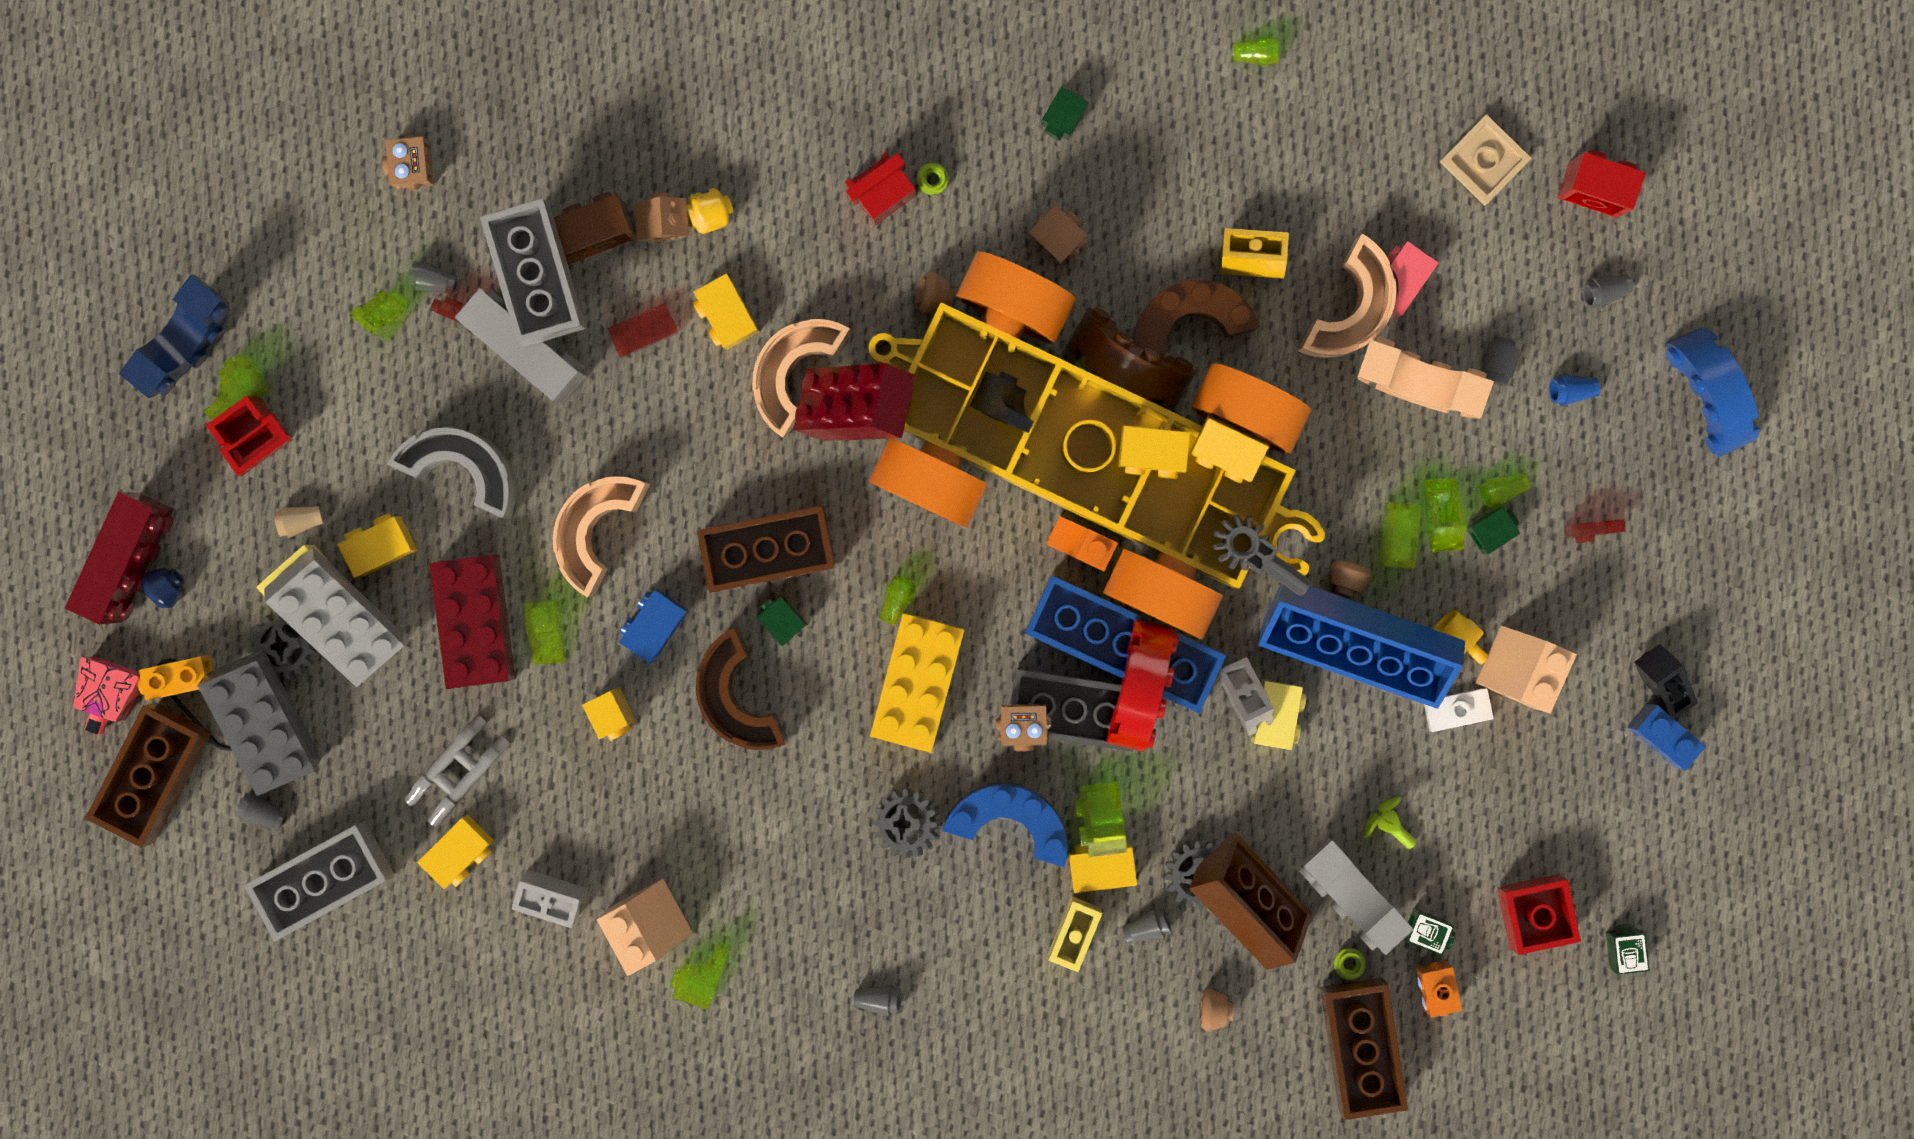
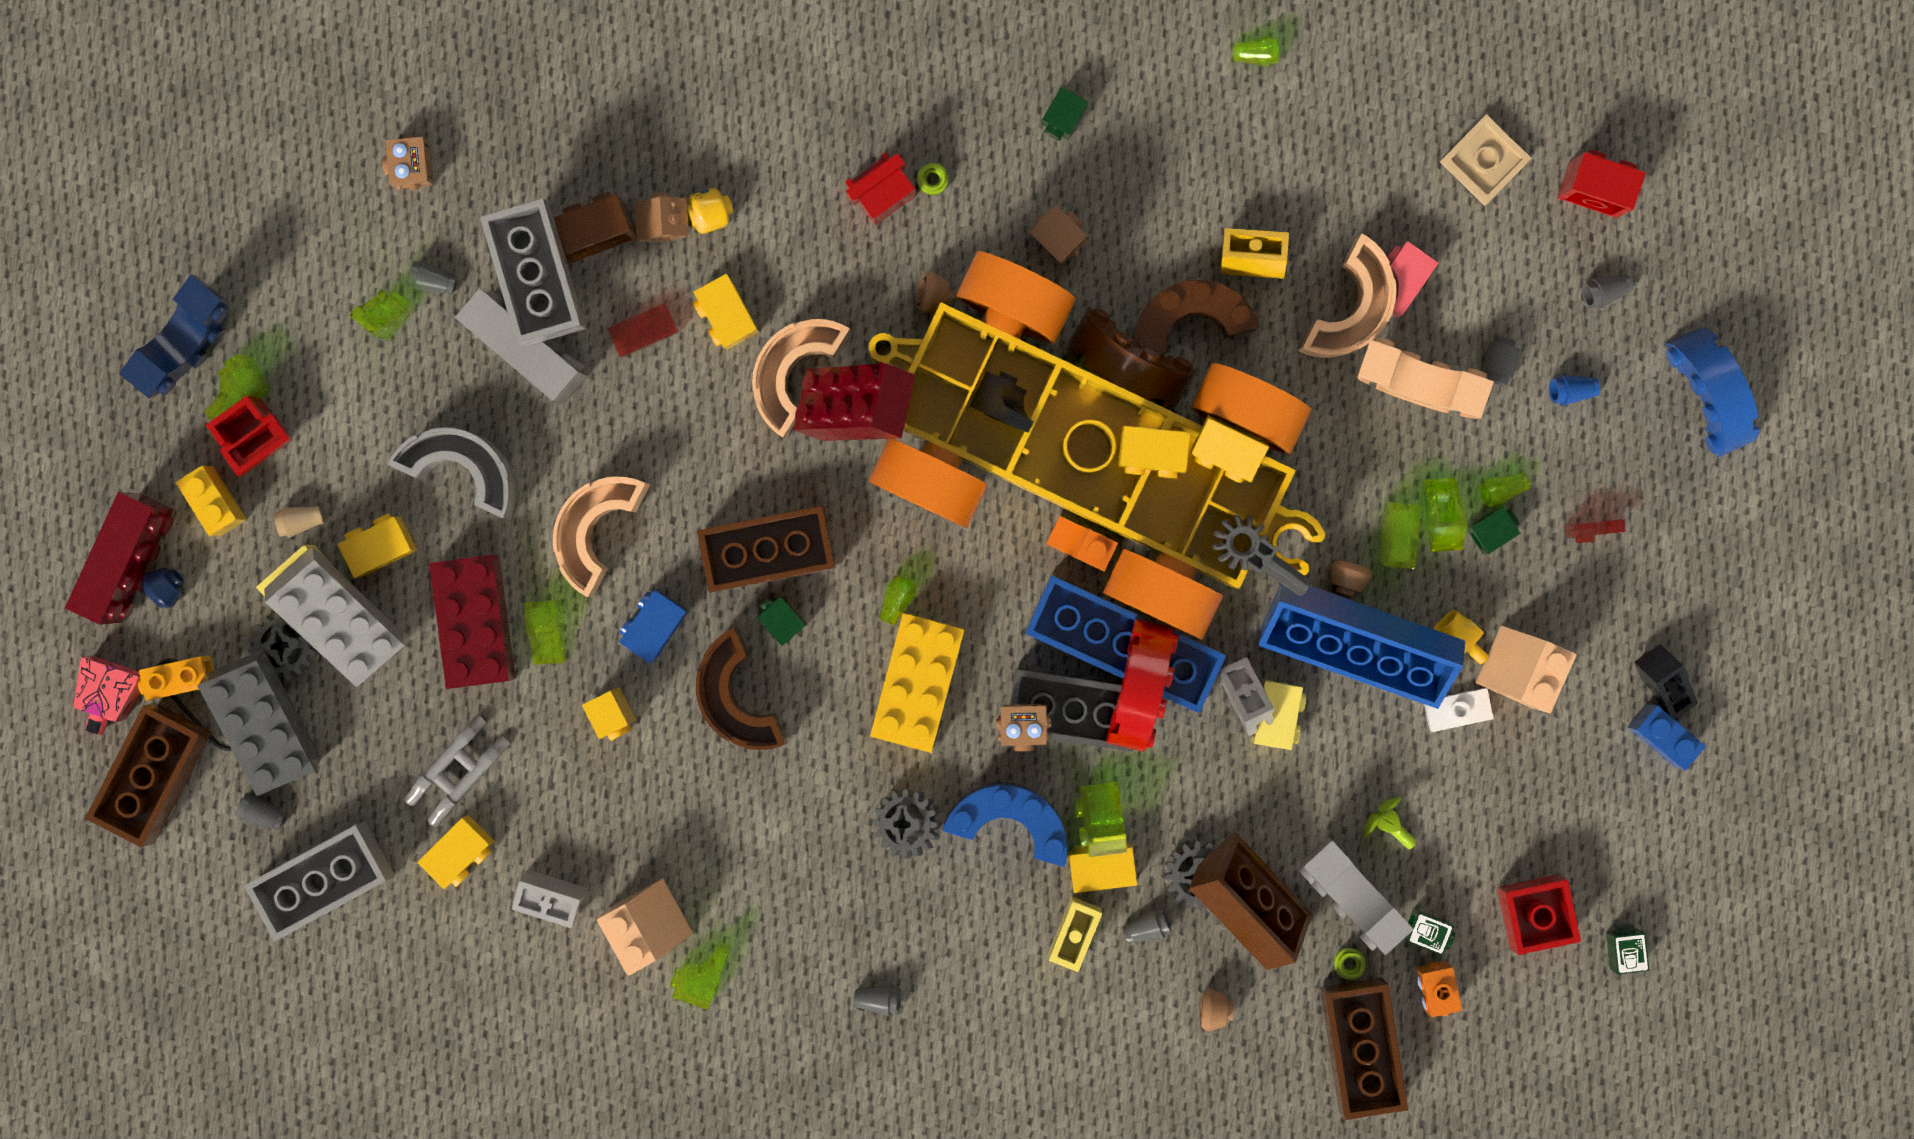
(211, 500): none -> yellow brick
(448, 308): clear red plate -> none

